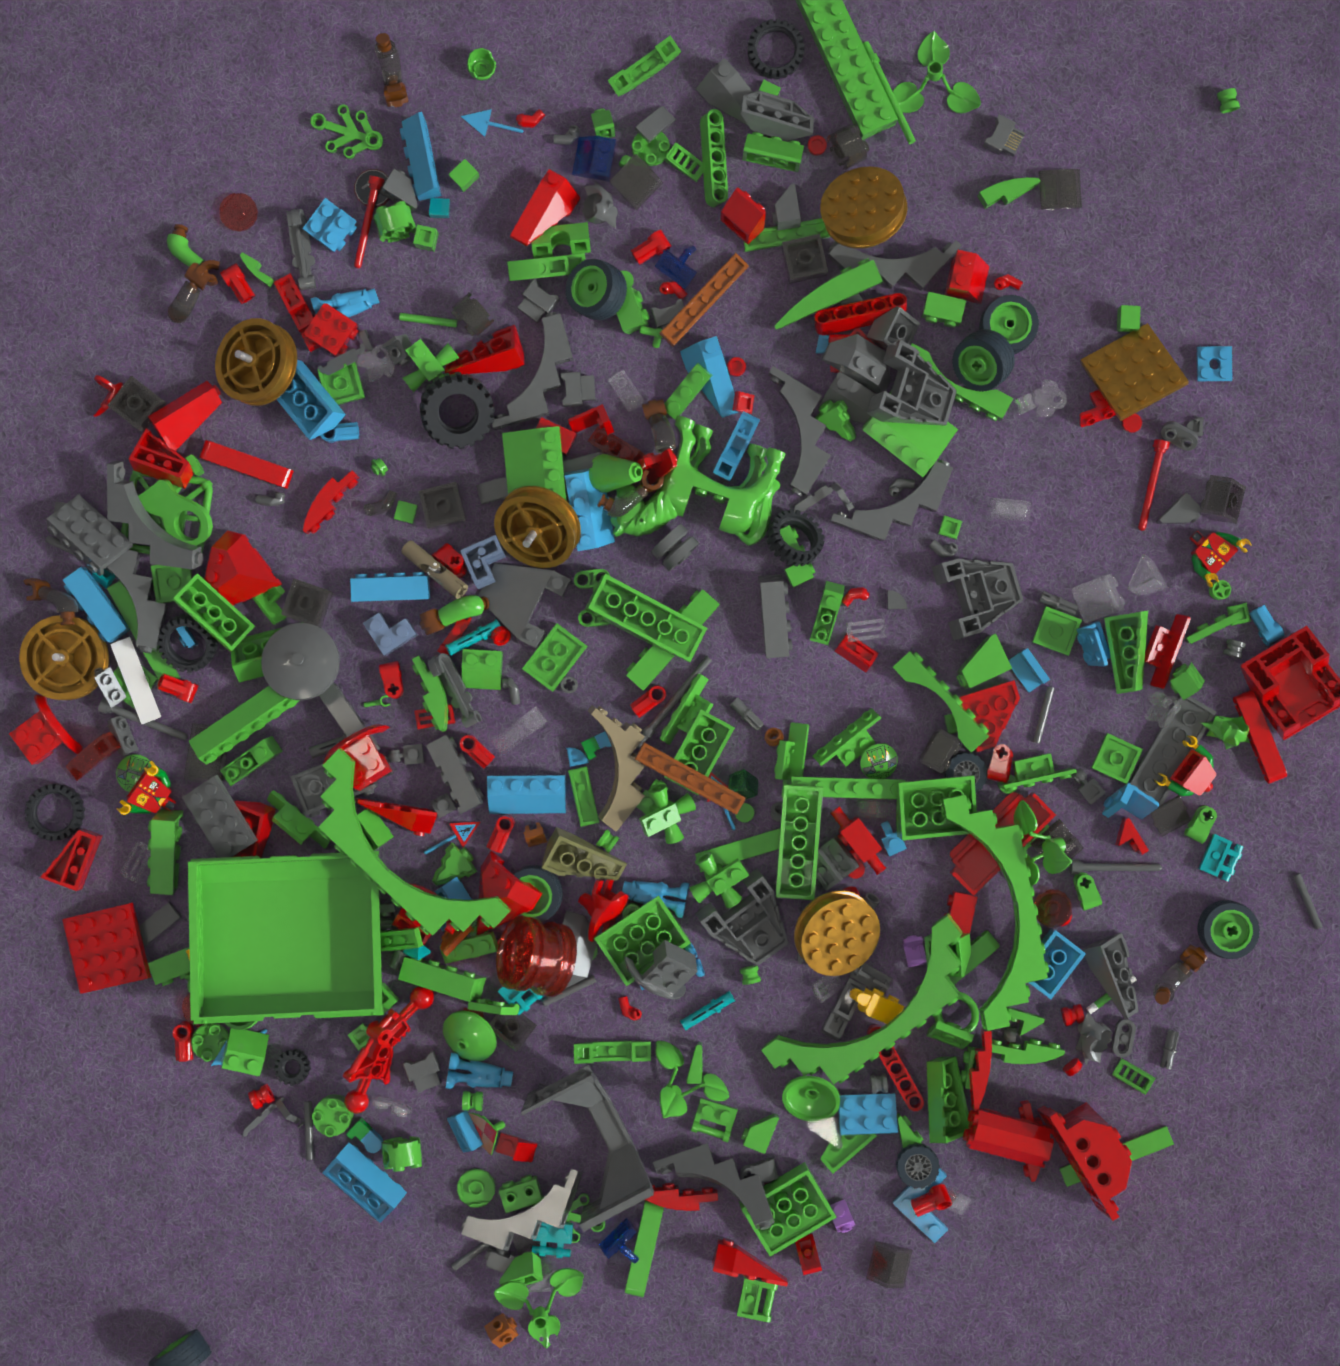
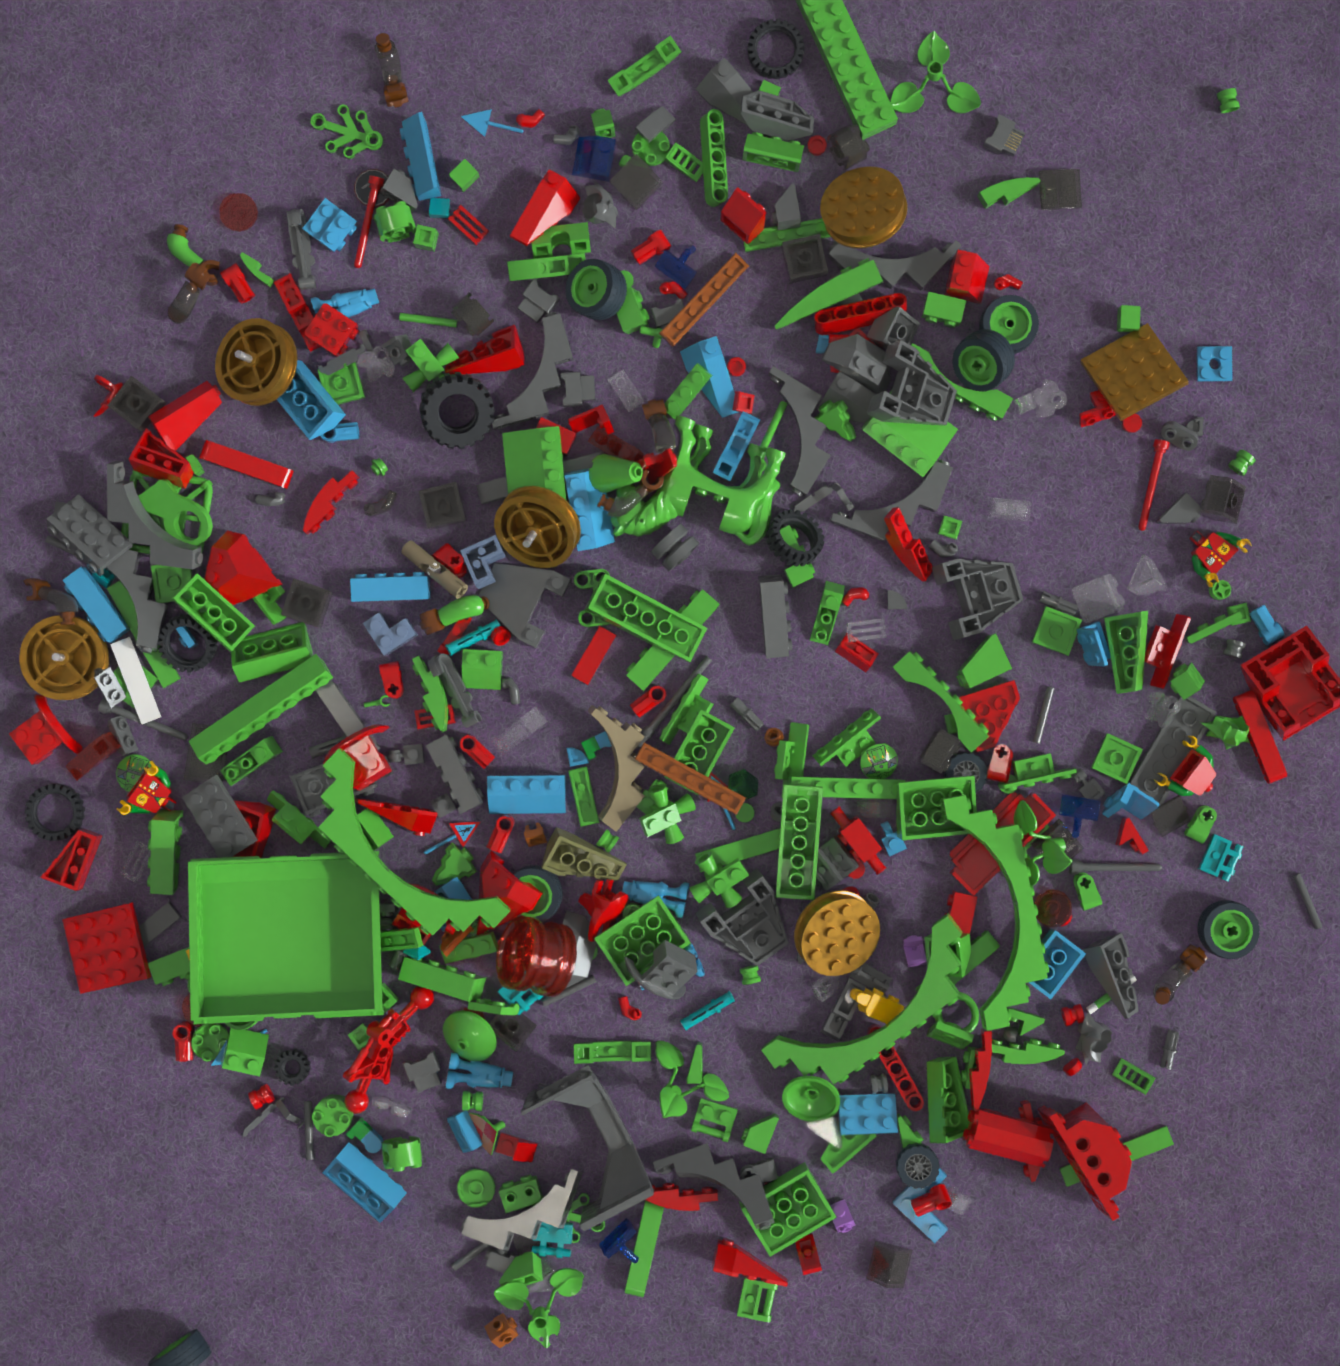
(180, 688): red piece -> none
(300, 661): dark grey dish -> none
(405, 512): bright green tile -> none
(473, 219): none -> red tile
(475, 61): bright green hair -> none
(554, 657): bright green plate -> none
(563, 682): dark grey bush -> none
(593, 655): none -> red tile
(772, 427): none -> bright green bar
(899, 484): dark grey arm -> none
(901, 119): bright green bar -> none
(908, 550): none -> red slope
(1028, 670): dark azure panel -> none
(1080, 809): none -> clear blue plate
(1122, 1037): dark grey plate -> none
(1242, 462): none -> bright green wheel

